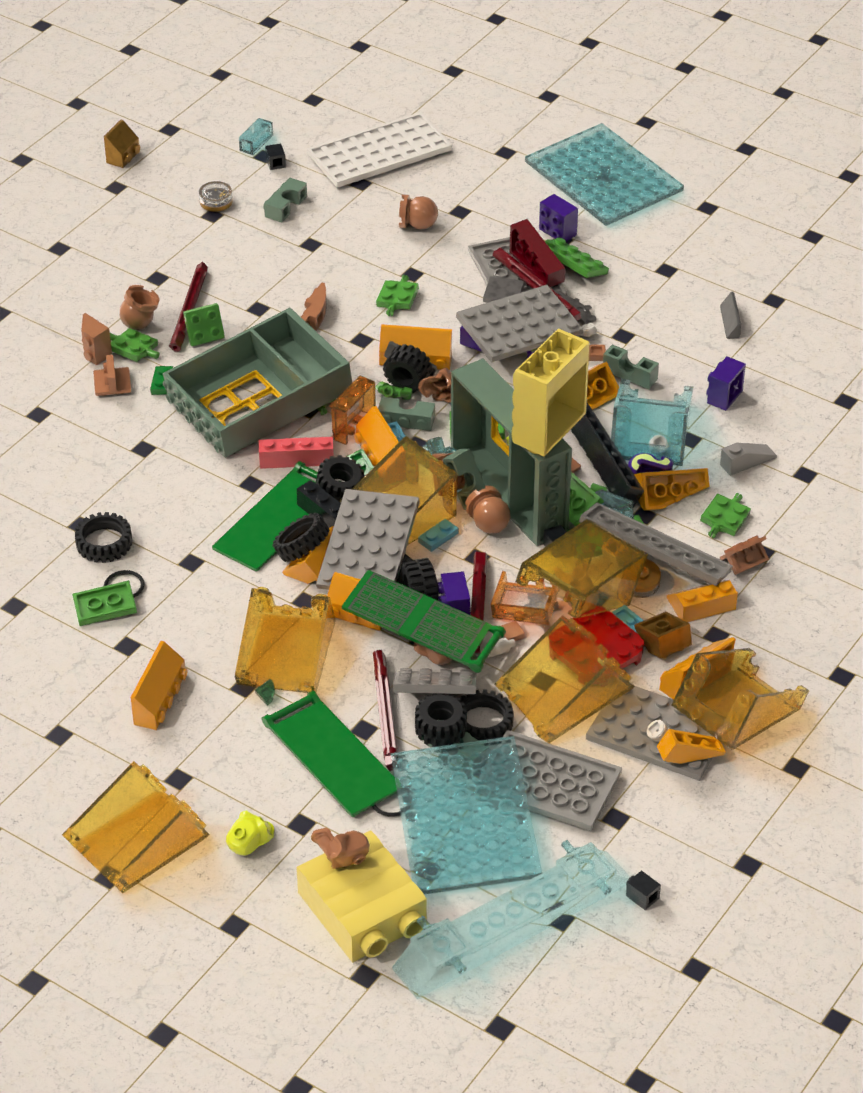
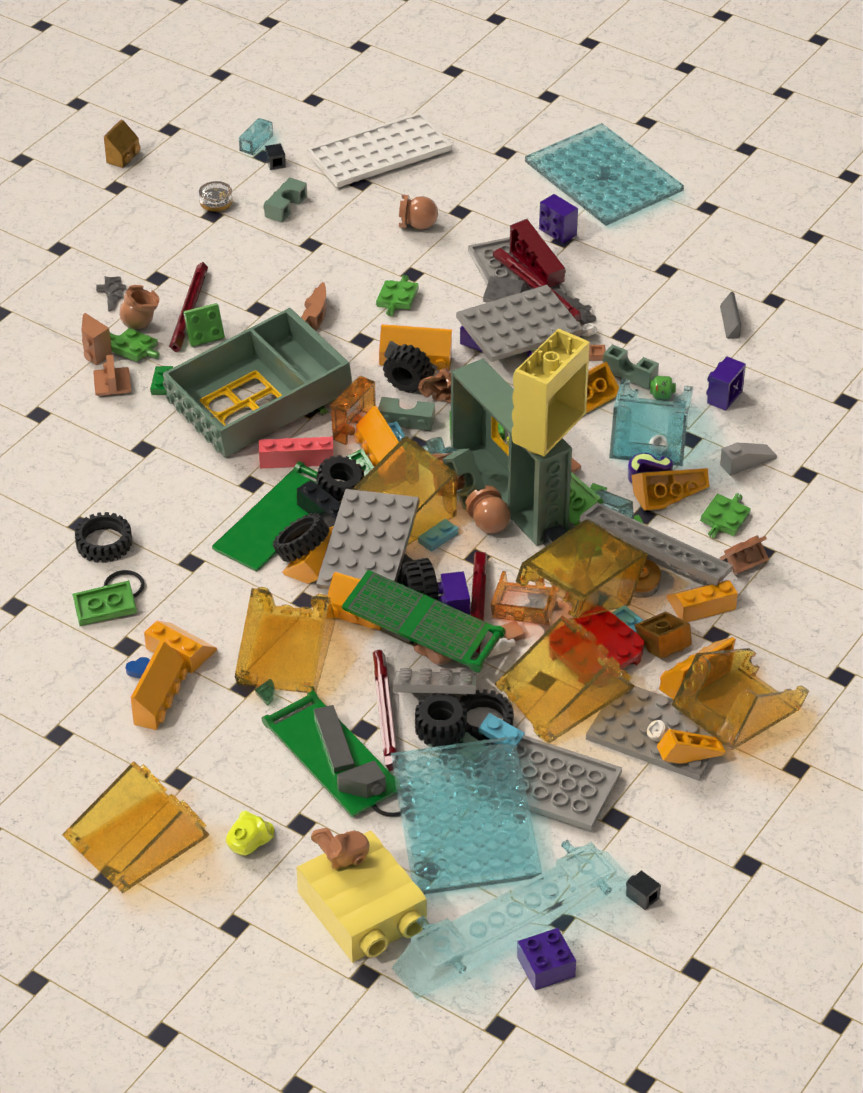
(112, 289): none -> flat silver piece
(137, 667): none -> blue tile
(188, 646): none -> light orange slope
(334, 738): none -> dark grey tile
(362, 780): none -> dark grey slope
(392, 391): bright green piece -> none
(496, 728): none -> medium azure plate
(546, 958): none -> dark purple brick
(575, 259): bright green plate -> none
(606, 457): black brick -> none
(662, 387): none -> bright green head

